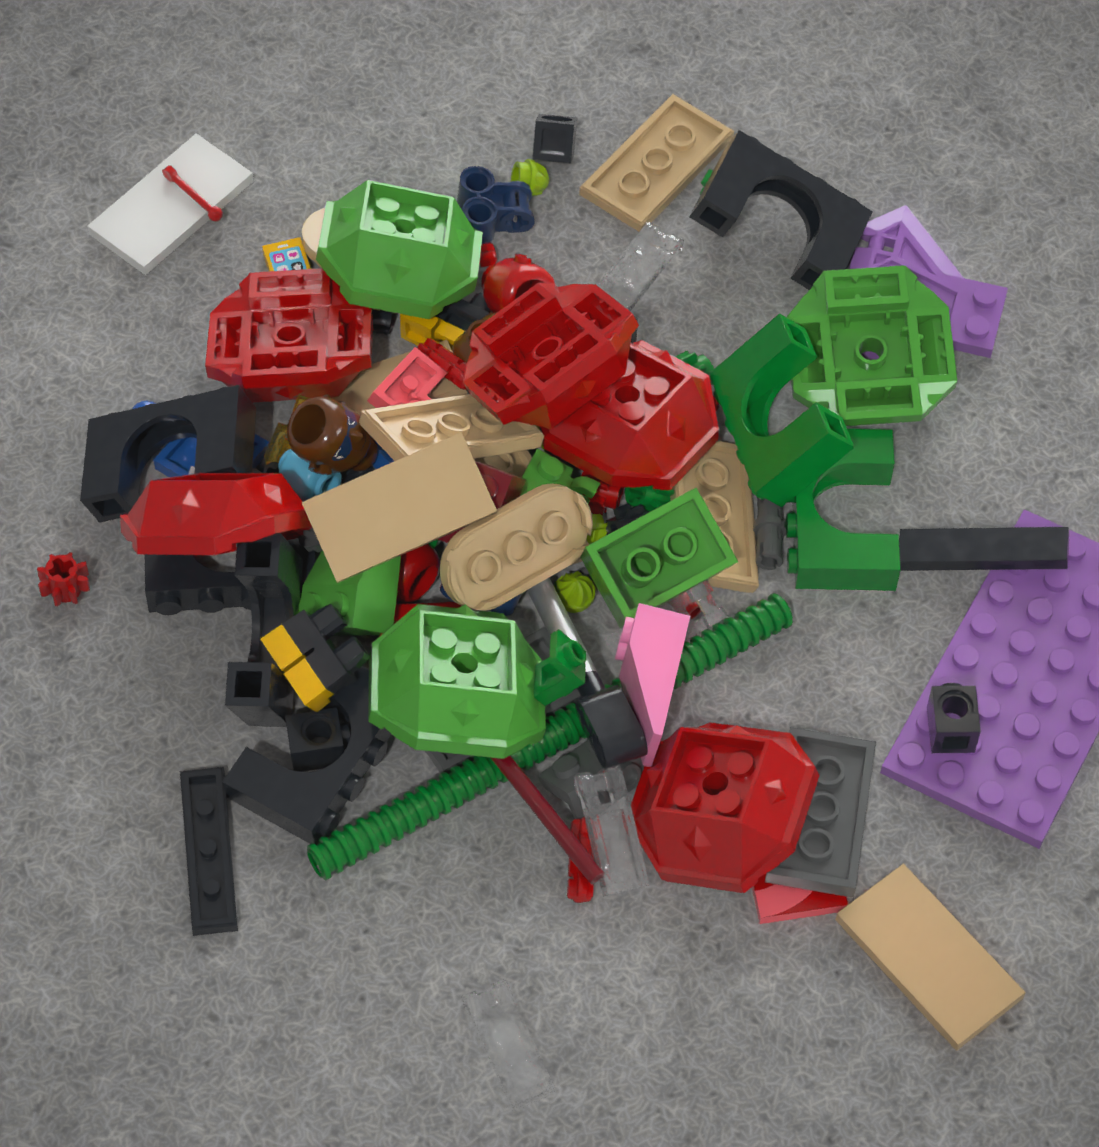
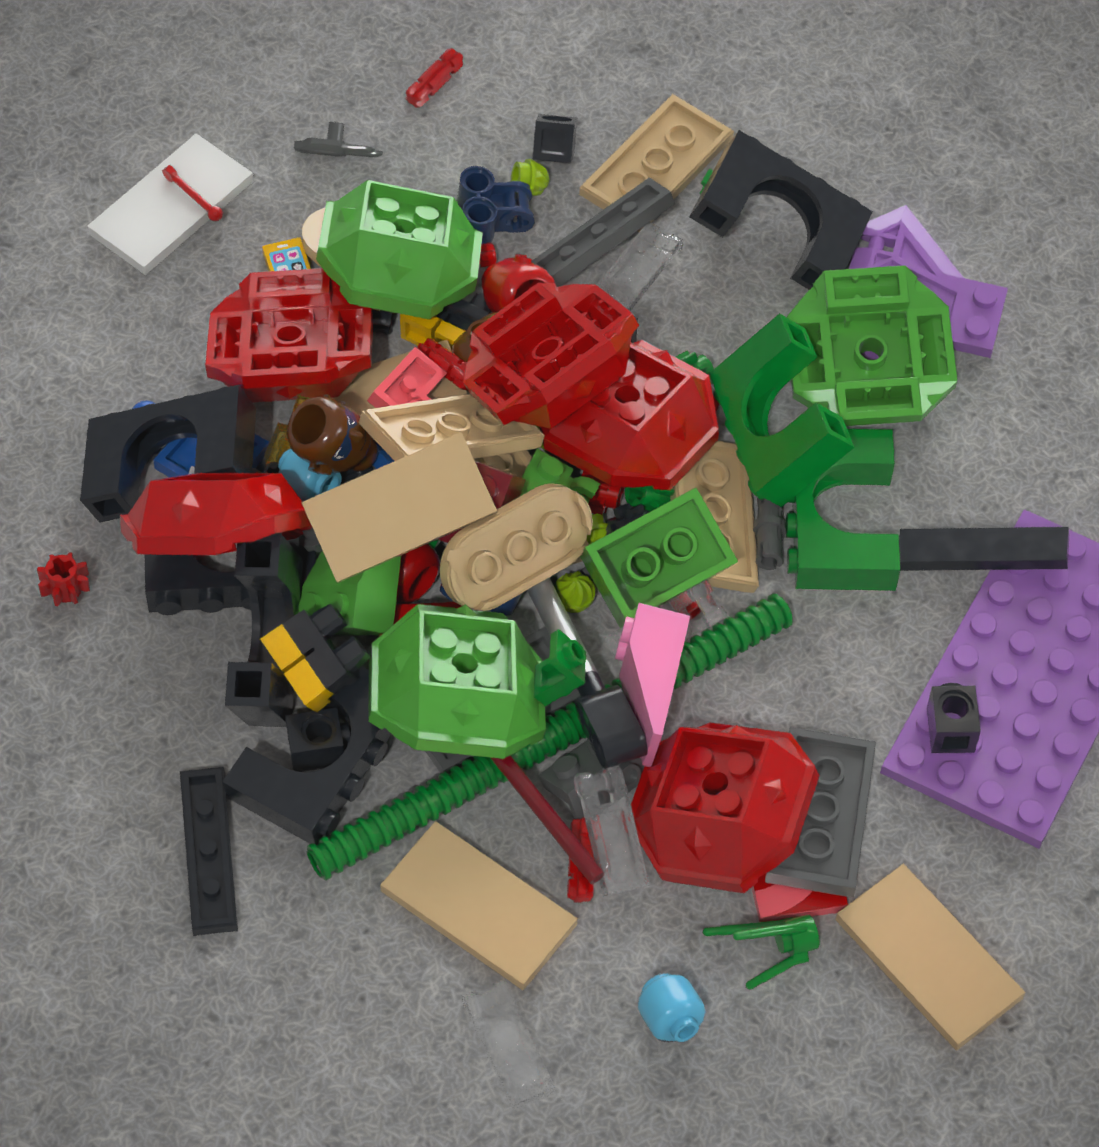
(334, 145): none -> dark grey piece
(434, 78): none -> red axle
(479, 905): none -> tan tile
(605, 231): none -> dark grey plate
(671, 1008): none -> medium azure head
(791, 935): none -> green plant

